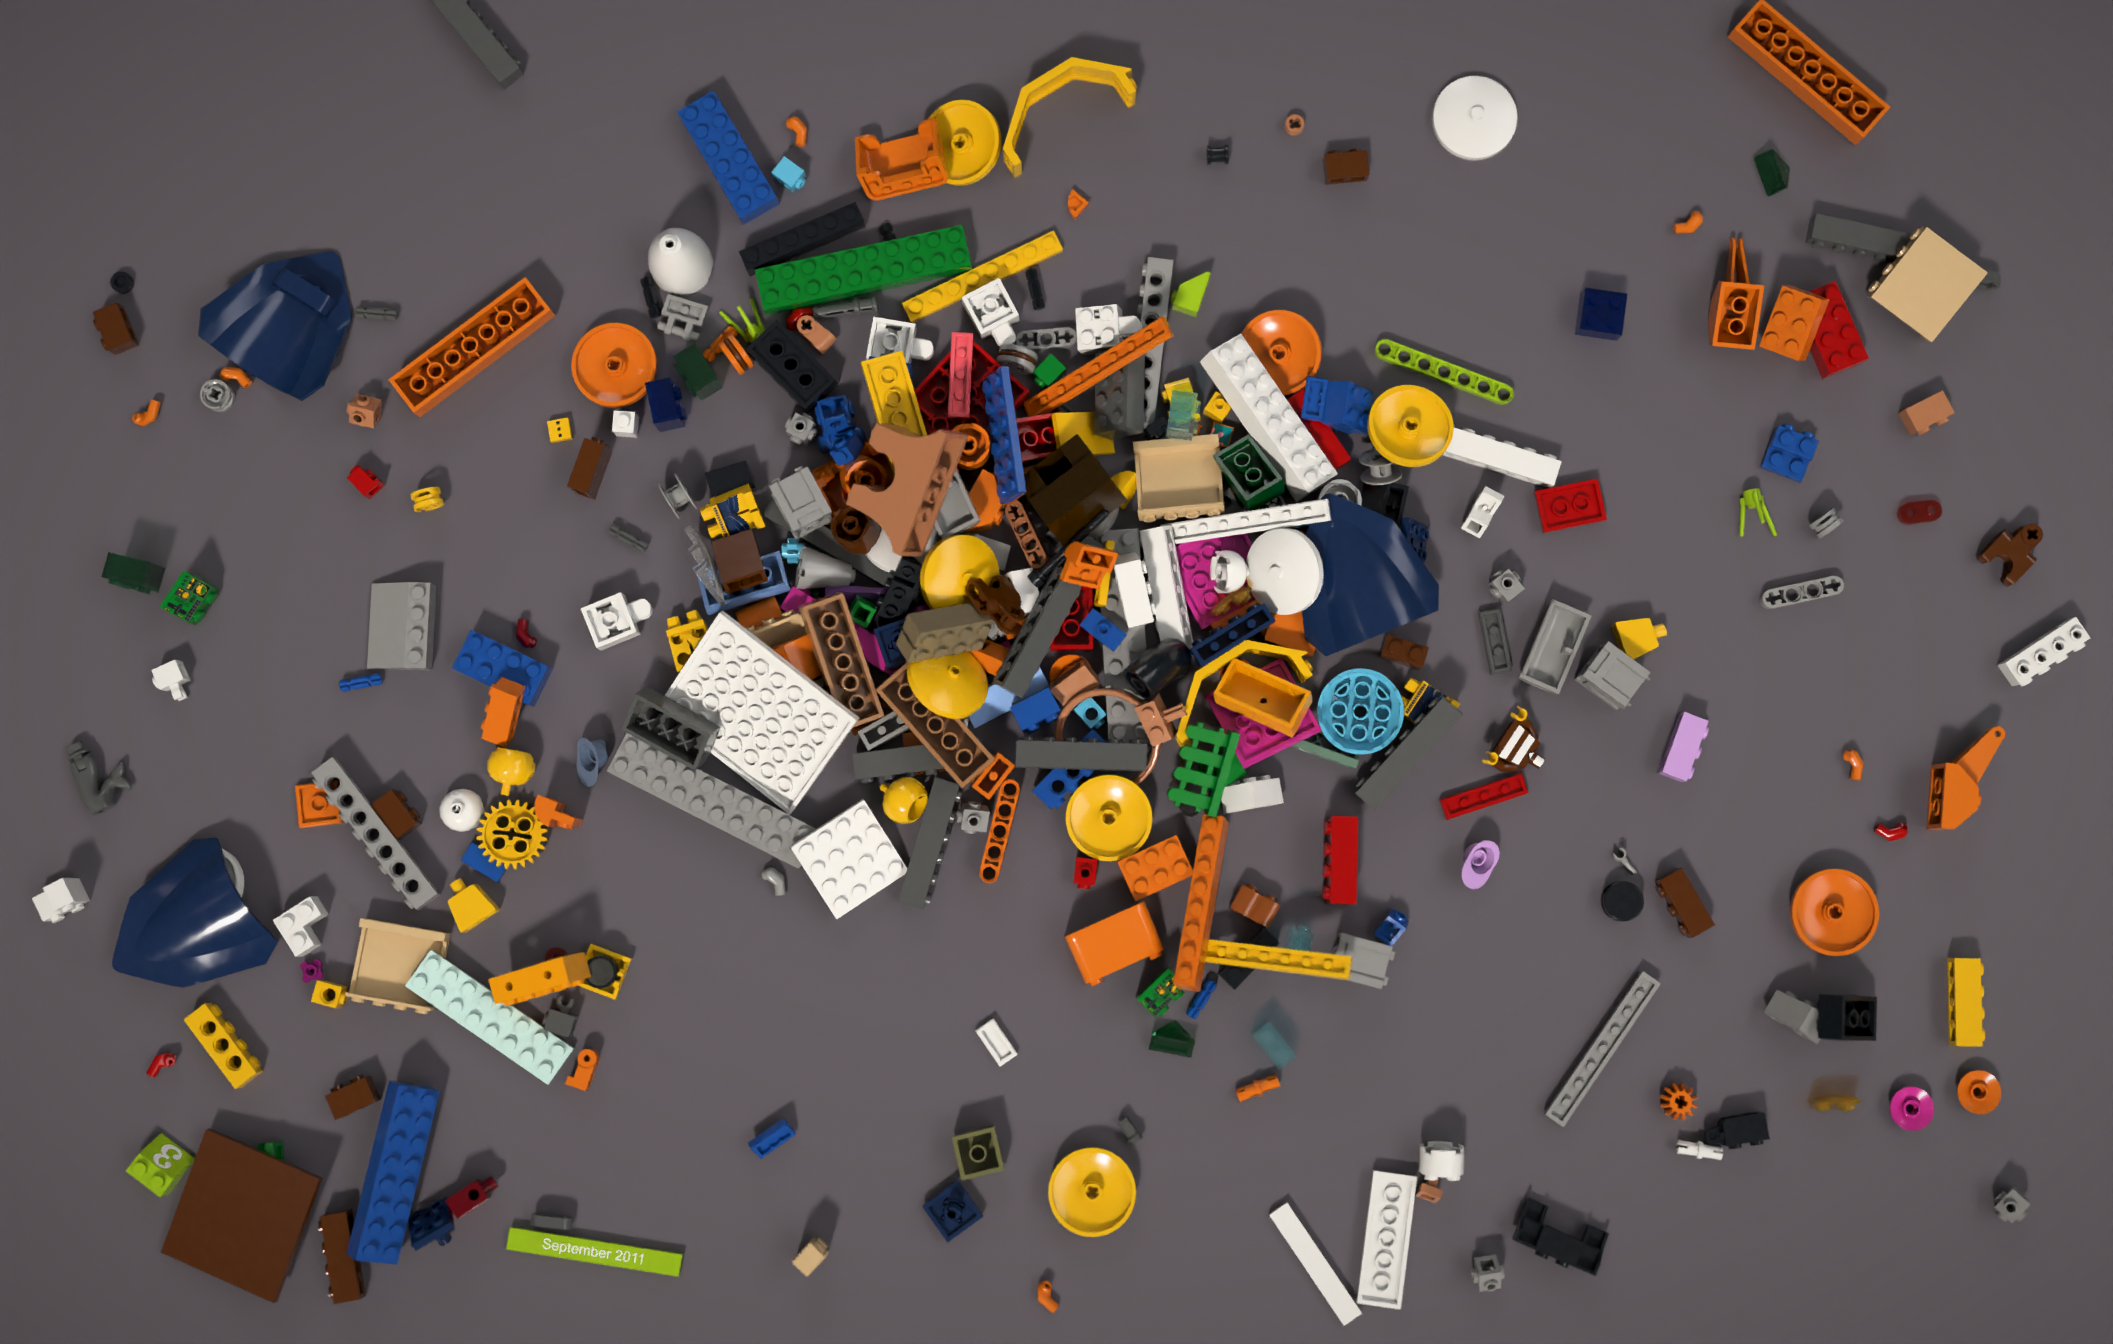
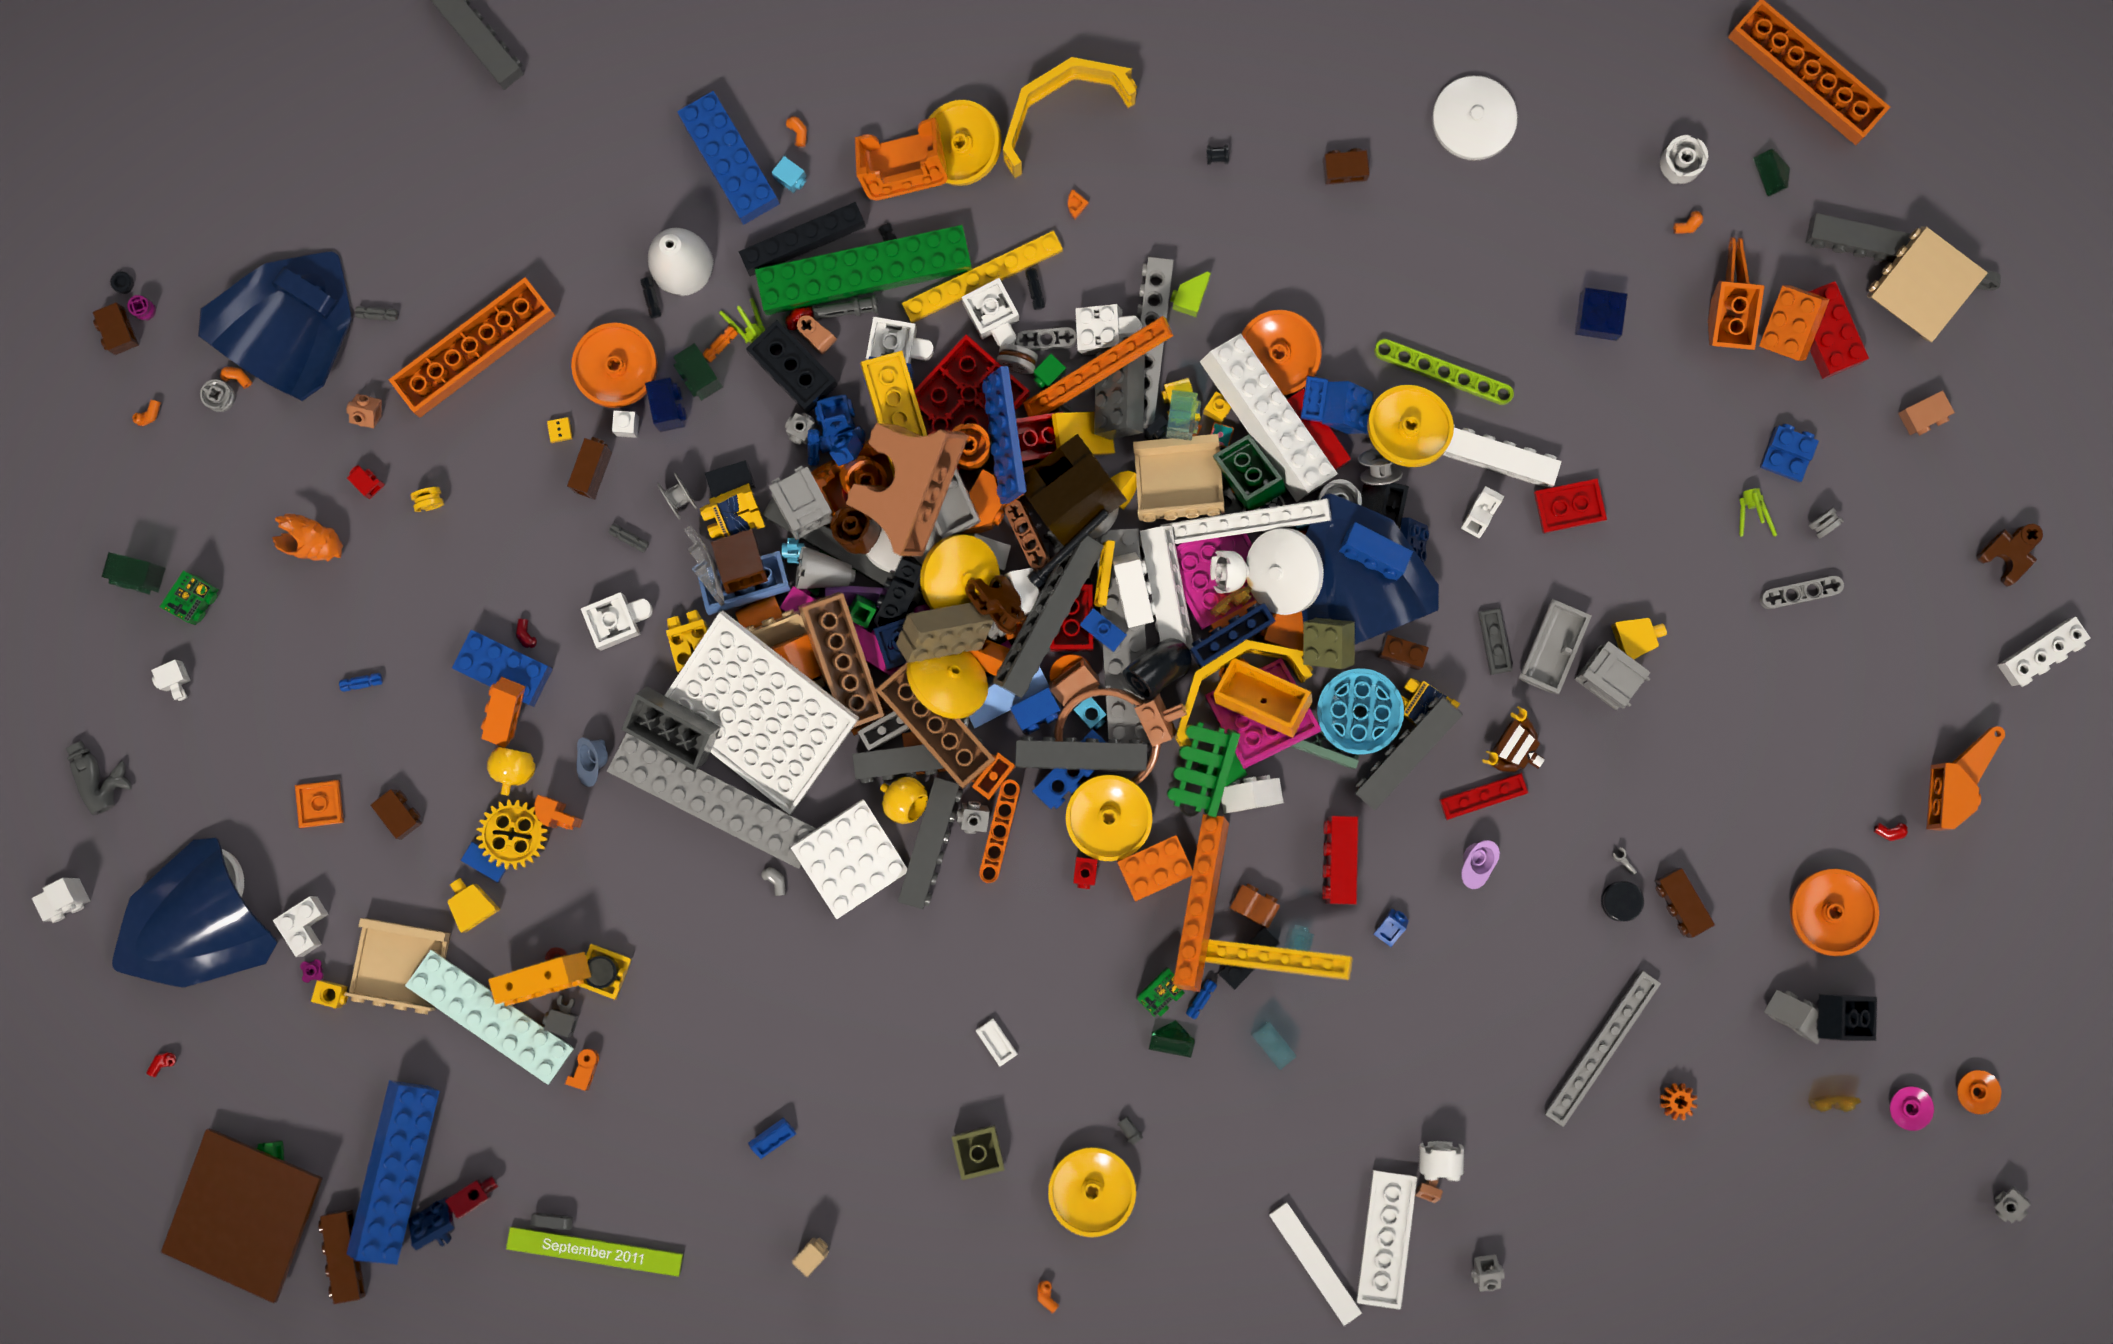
(143, 312): none -> magenta wheel
(161, 1165): lime slope -> none
(199, 1025): yellow brick -> none
(307, 538): none -> orange head
(333, 769): light grey brick -> none
(352, 1097): reddish brown brick -> none
(402, 626): light grey slope -> none
(470, 810): white cylinder -> none
(685, 311): light grey plate -> none
(735, 354): orange head -> none
(813, 447): none -> blue axle
(949, 1225): dark blue plate -> none
(960, 375): coral tile -> none
(1087, 564): orange brick -> none
(1114, 943): orange windscreen -> none
(1257, 1087): orange pin -> none
(1295, 131): nougat bush -> none
(1329, 643): none -> olive brick
(1369, 959): light grey container -> none
(1375, 551): none -> blue brick
(1513, 584): light grey brick -> none
(1548, 1241): black bracket -> none
(1673, 159): none -> white brick
(1683, 747): lavender brick -> none
(1699, 1149): white pin -> none
(1739, 1129): black hinge -> none
(1856, 762): orange arm -> none
(1920, 512): clear red plate -> none
(1965, 1001): yellow brick -> none

